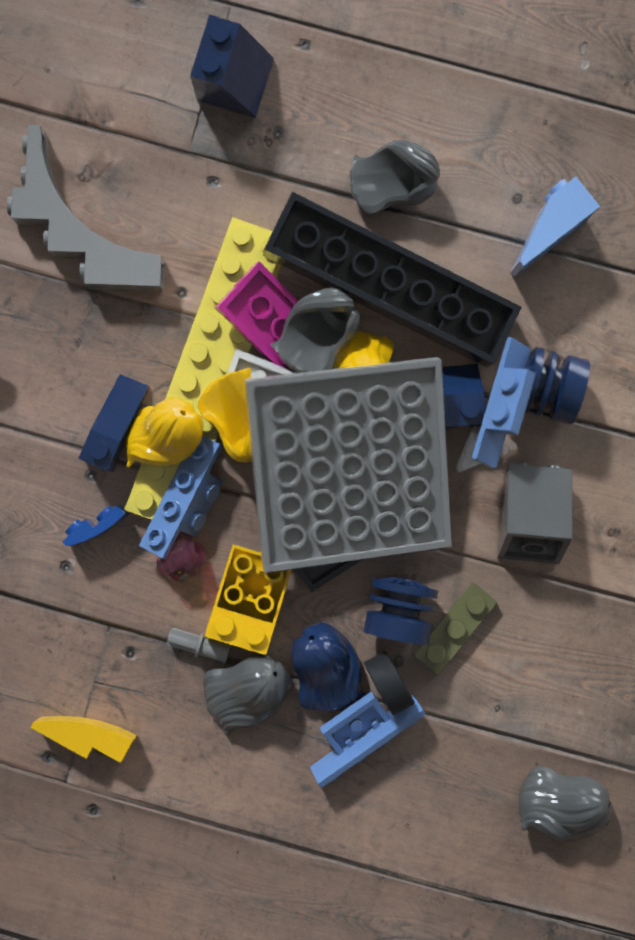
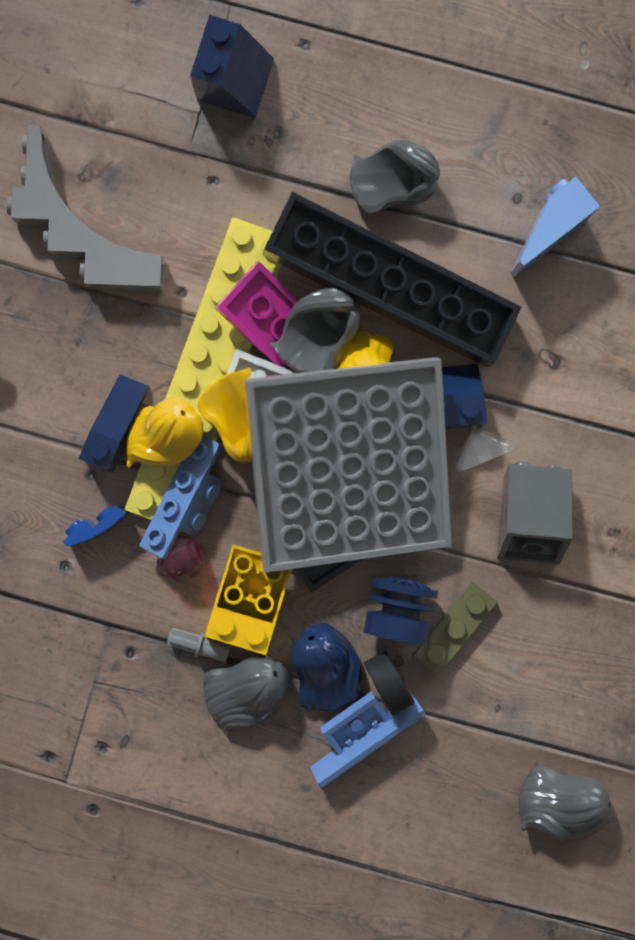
(85, 735): yellow slope -> none
(505, 404): medium blue bracket -> none
(558, 386): dark blue wheel -> none

